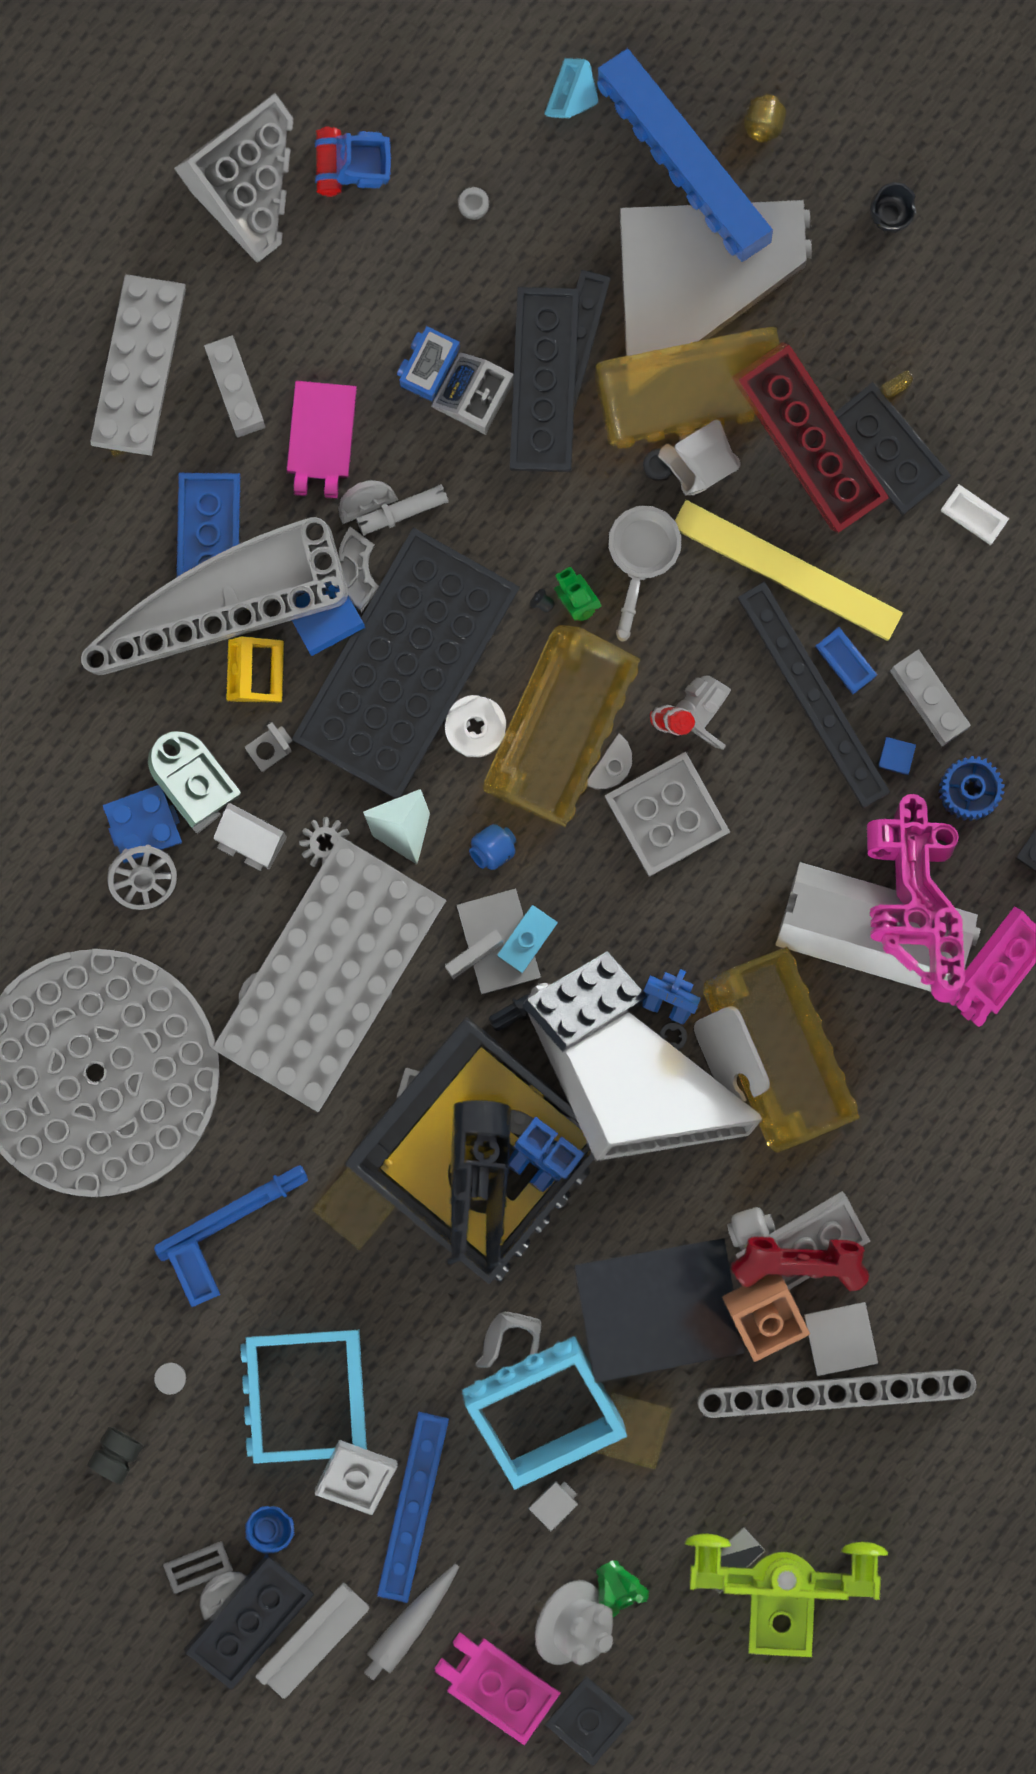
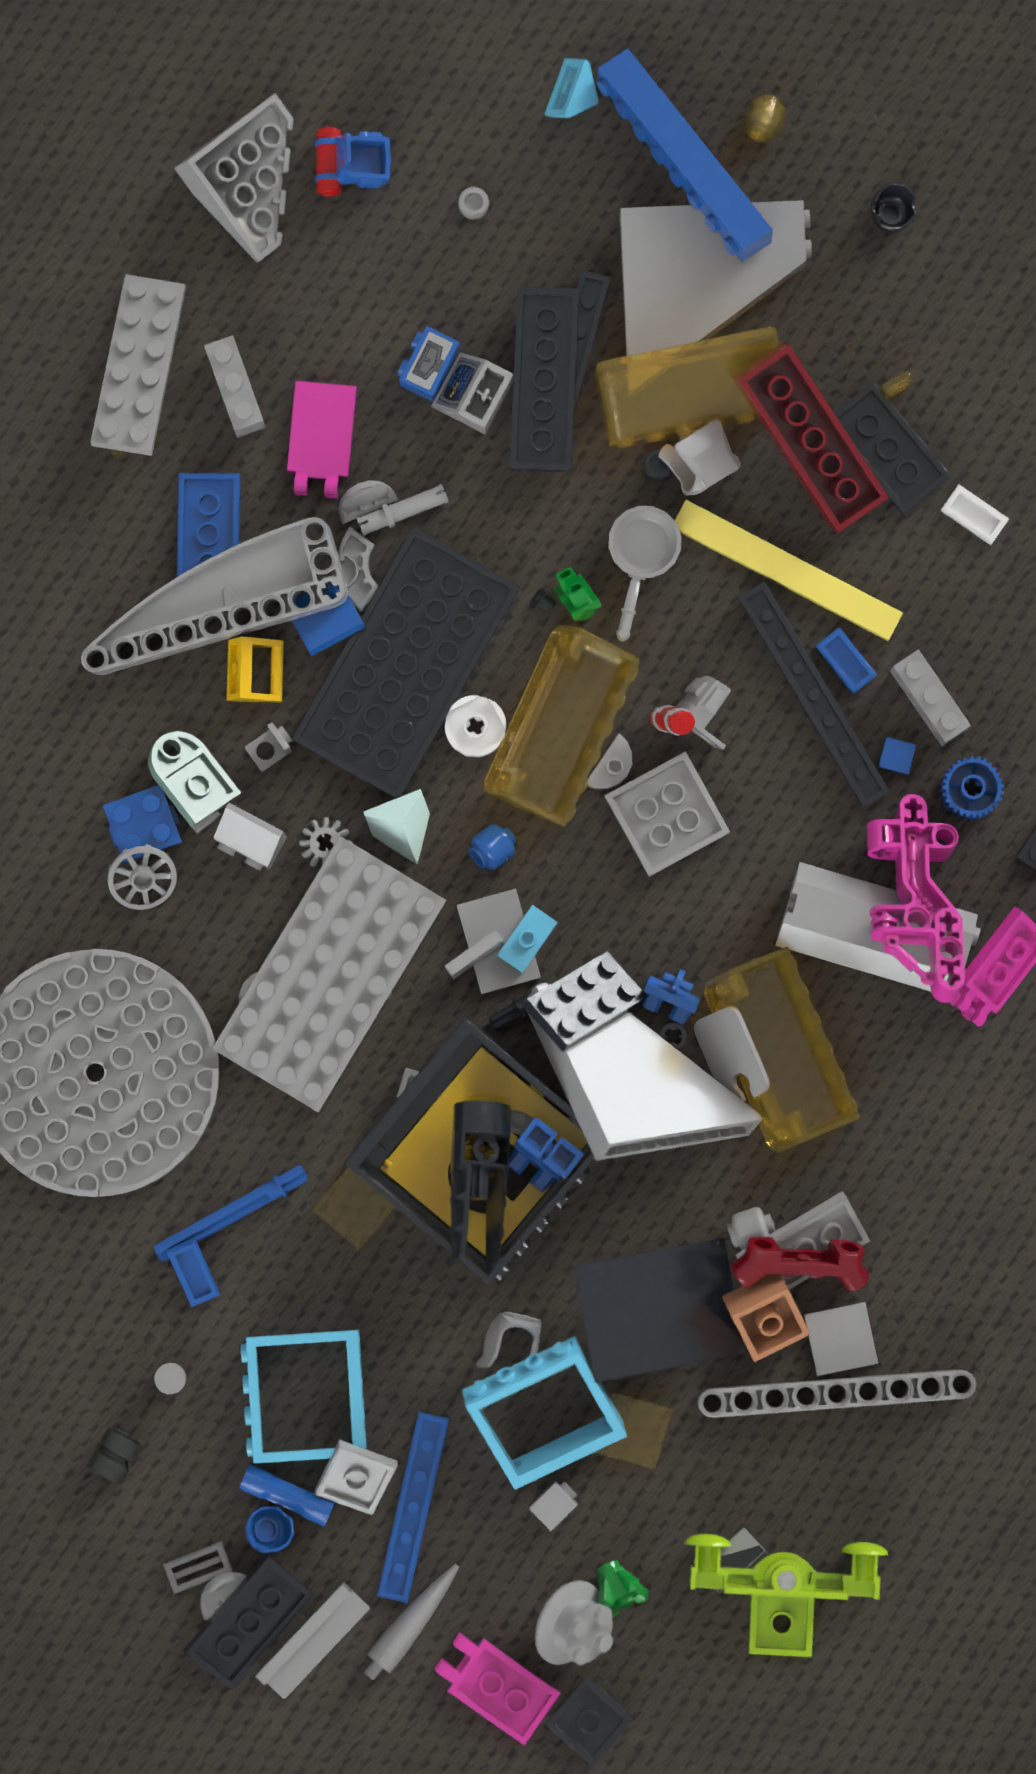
(267, 1486): none -> blue axle

